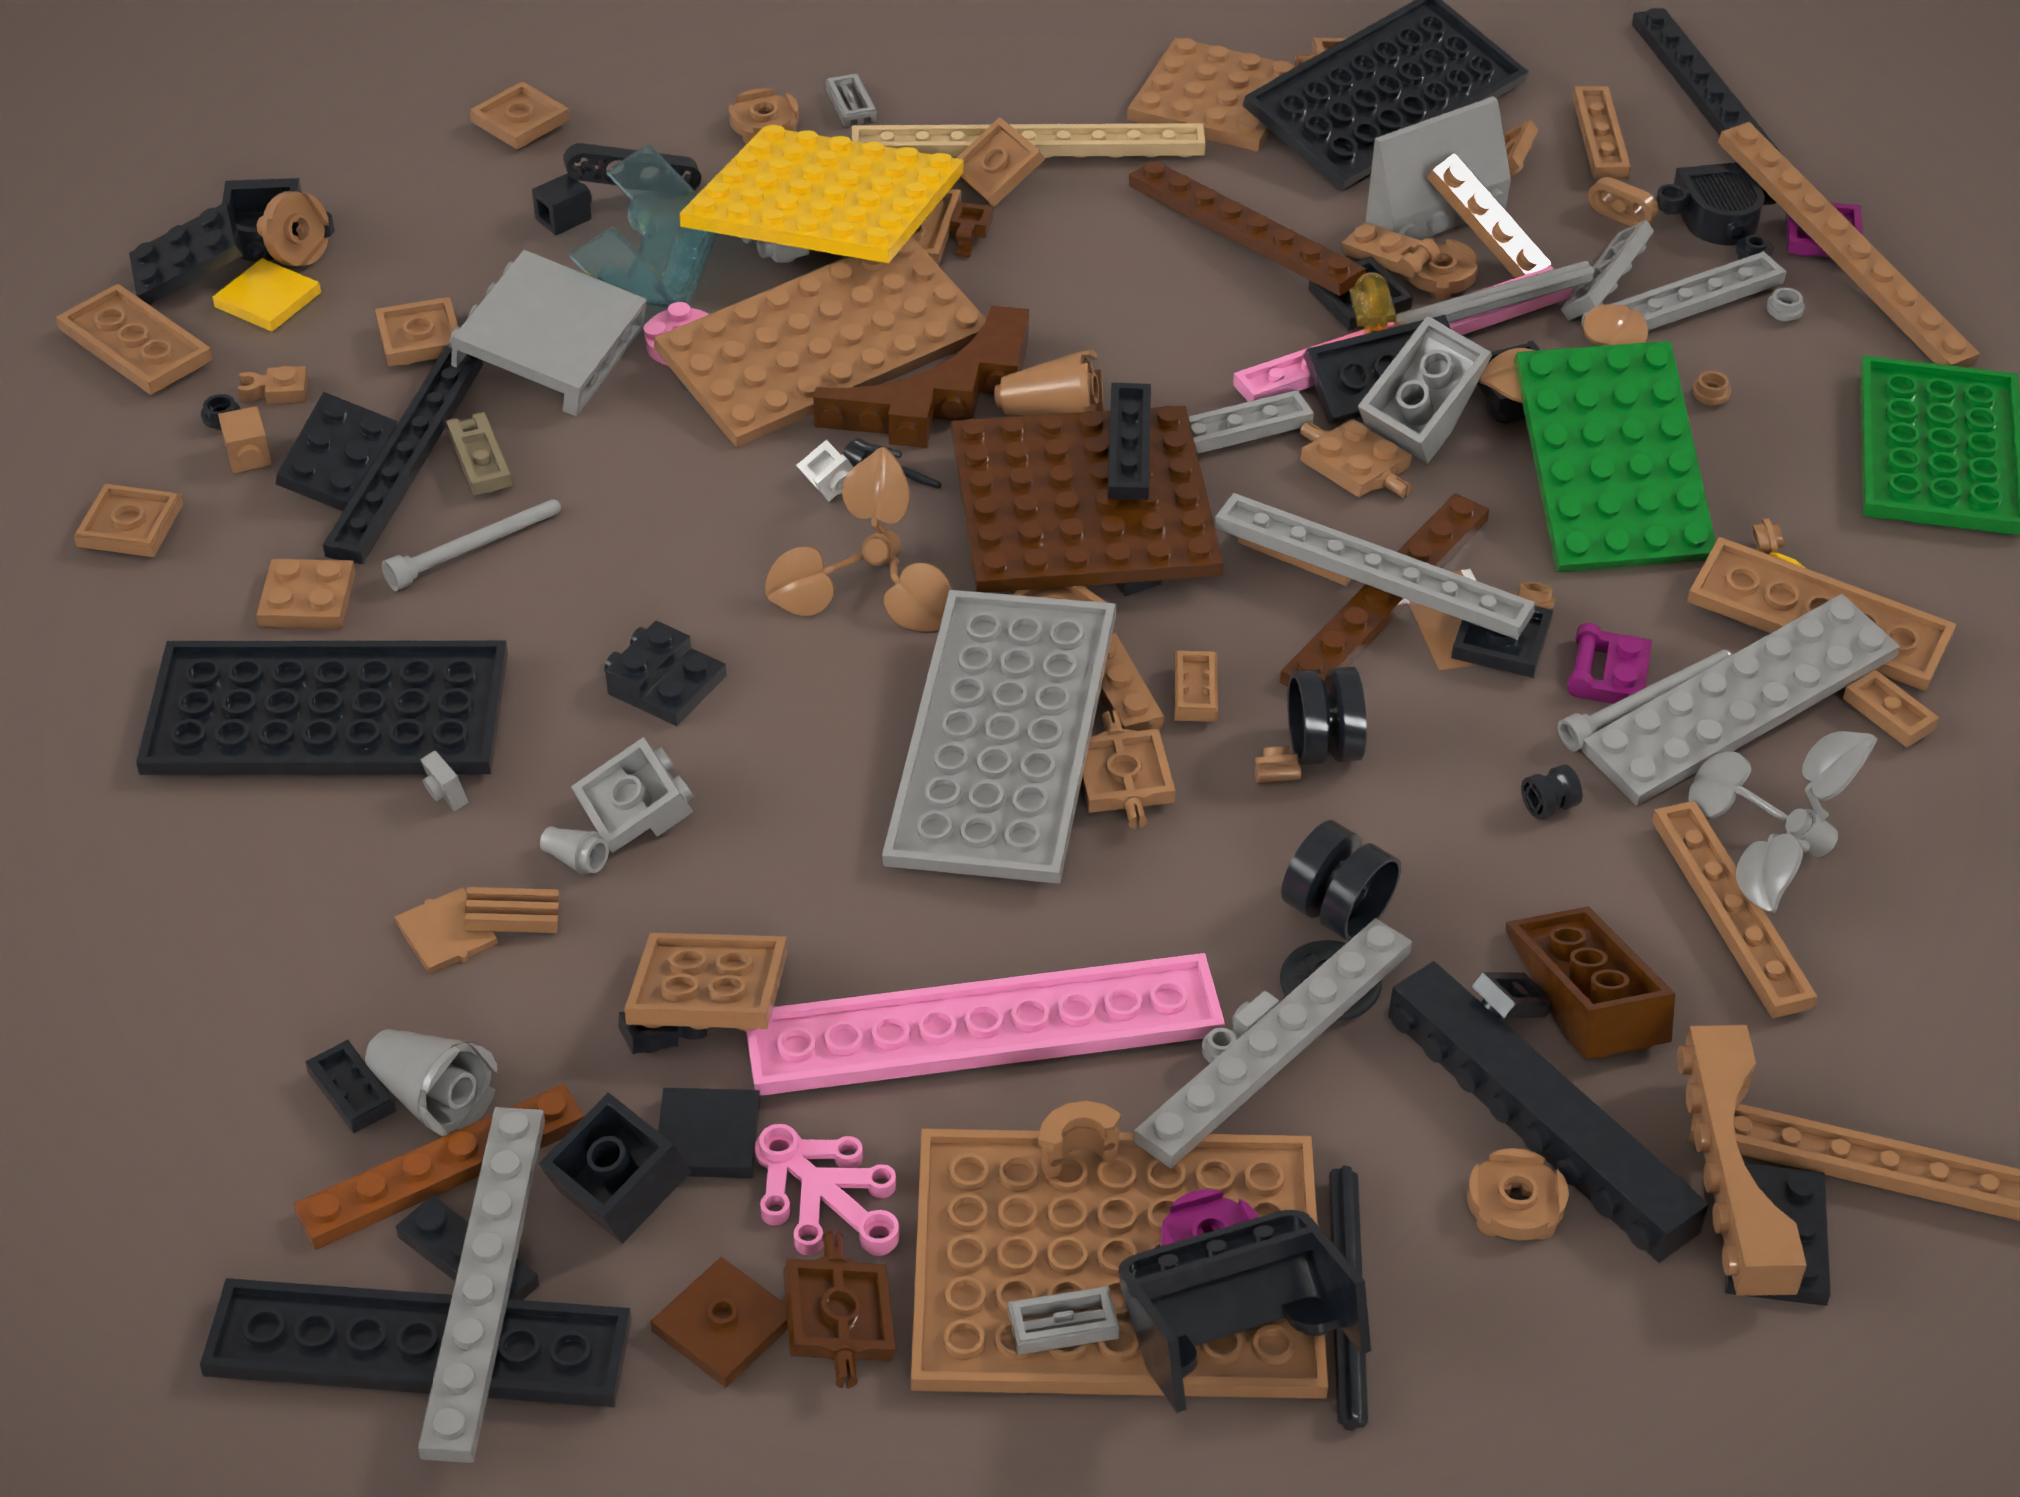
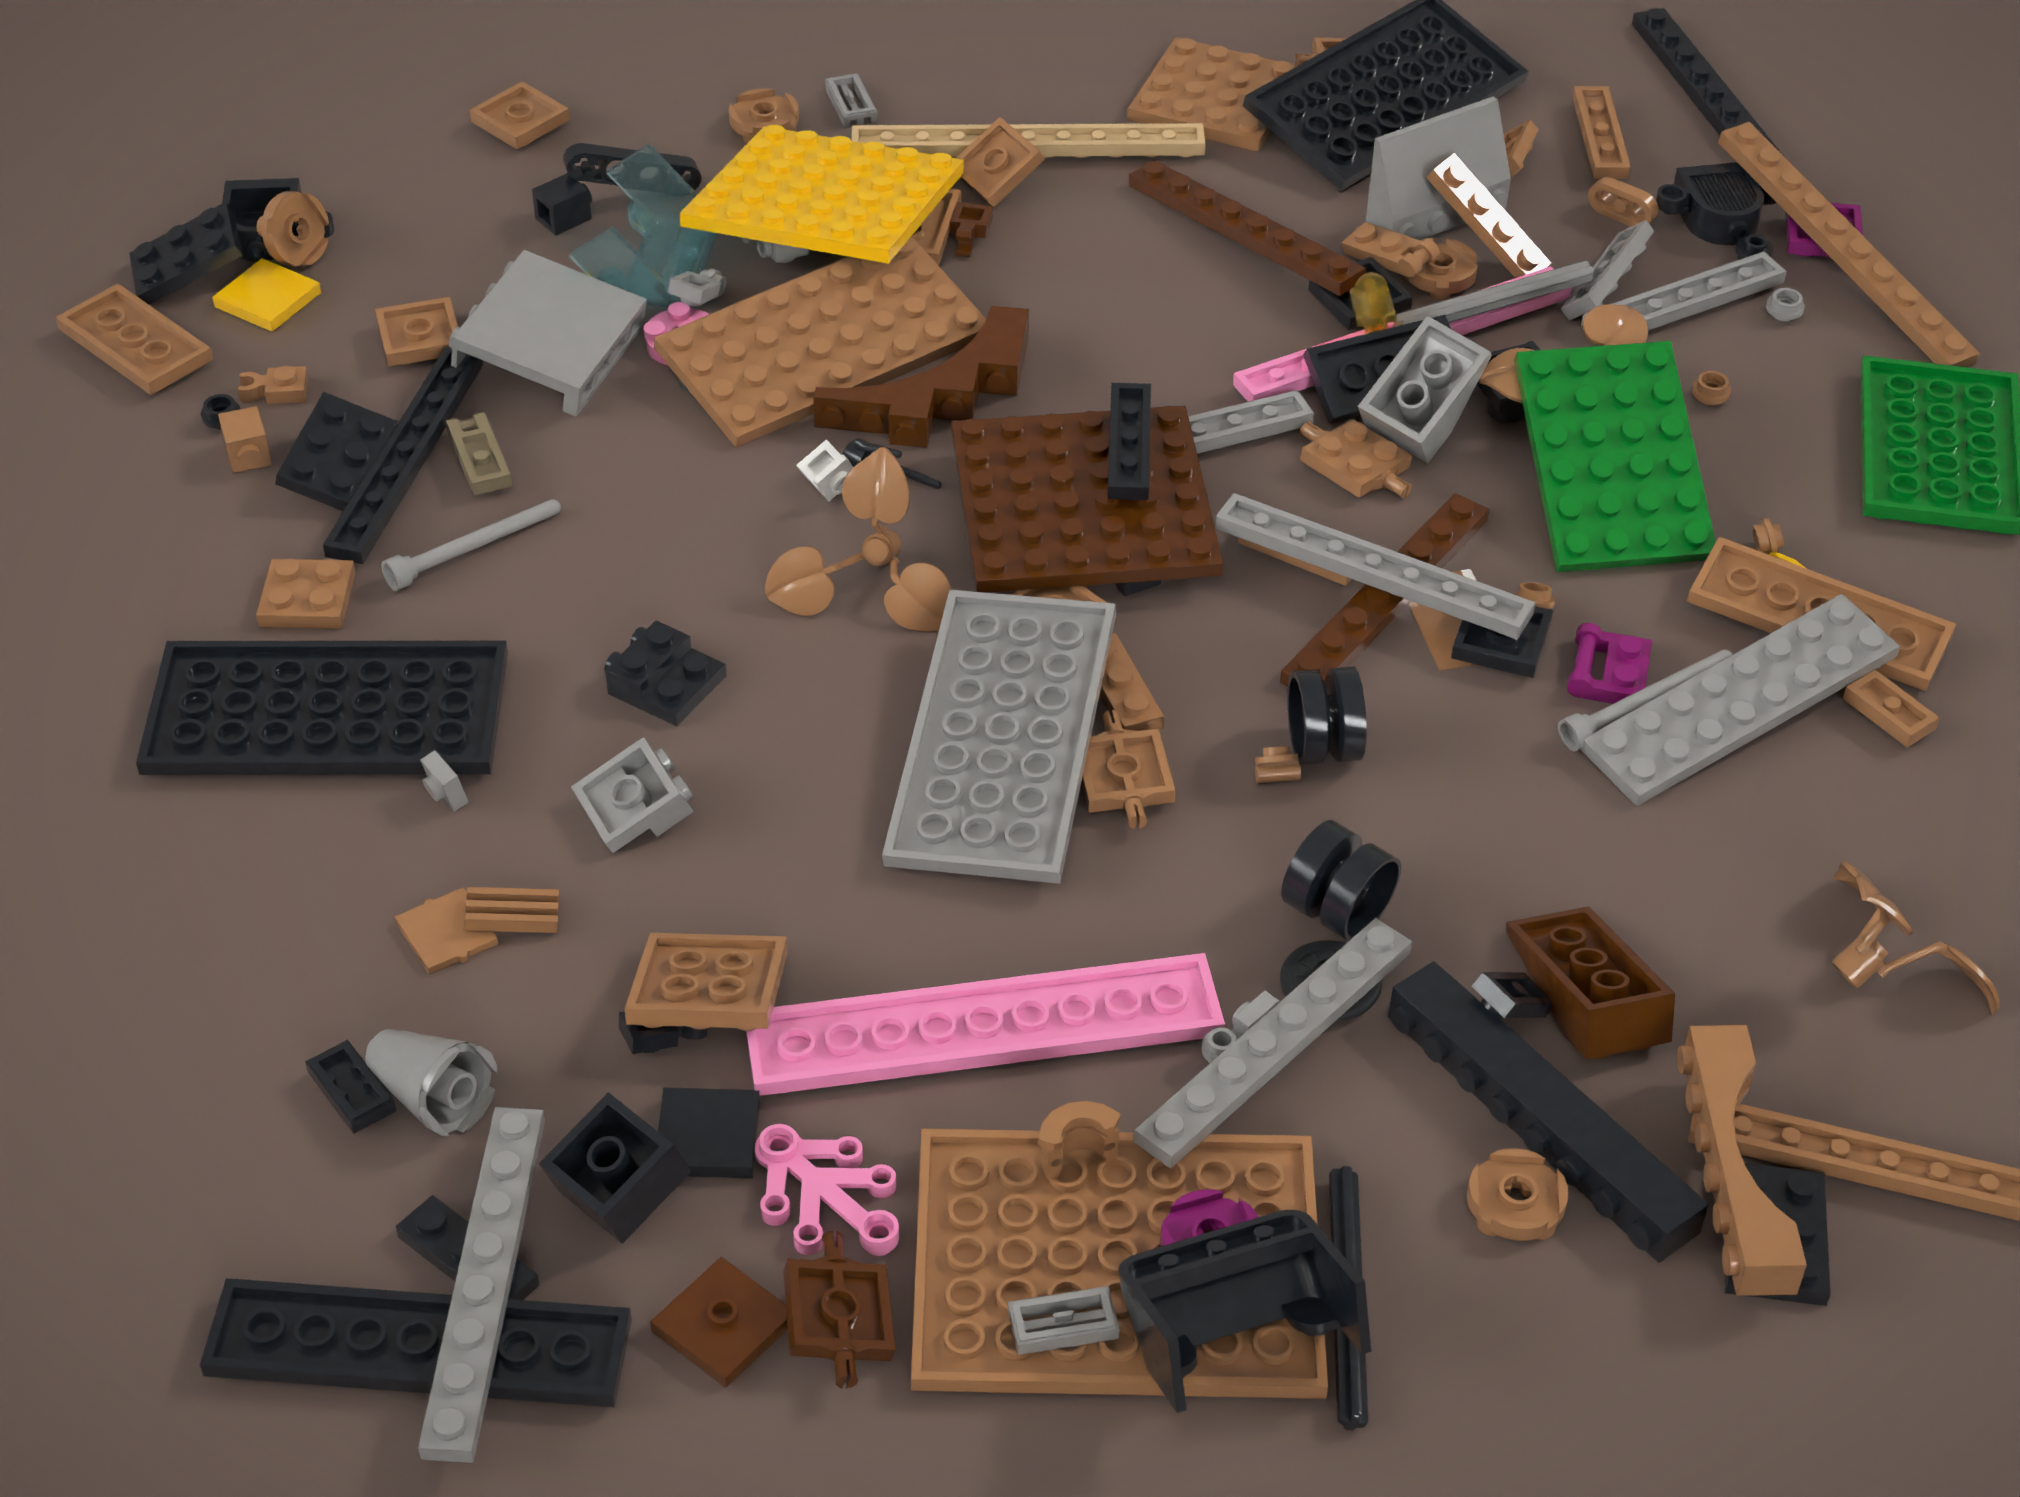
(128, 520): medium nougat plate -> none
(420, 1173): dark orange plate -> none
(578, 849): light grey cone -> none
(696, 288): none -> light grey plate
(1053, 387): medium nougat cone -> none
(1195, 686): medium nougat plate -> none
(1548, 792): black wheel -> none
(1739, 921): medium nougat plate -> none
(1770, 866): light grey plant -> none
(1866, 954): none -> medium nougat plant

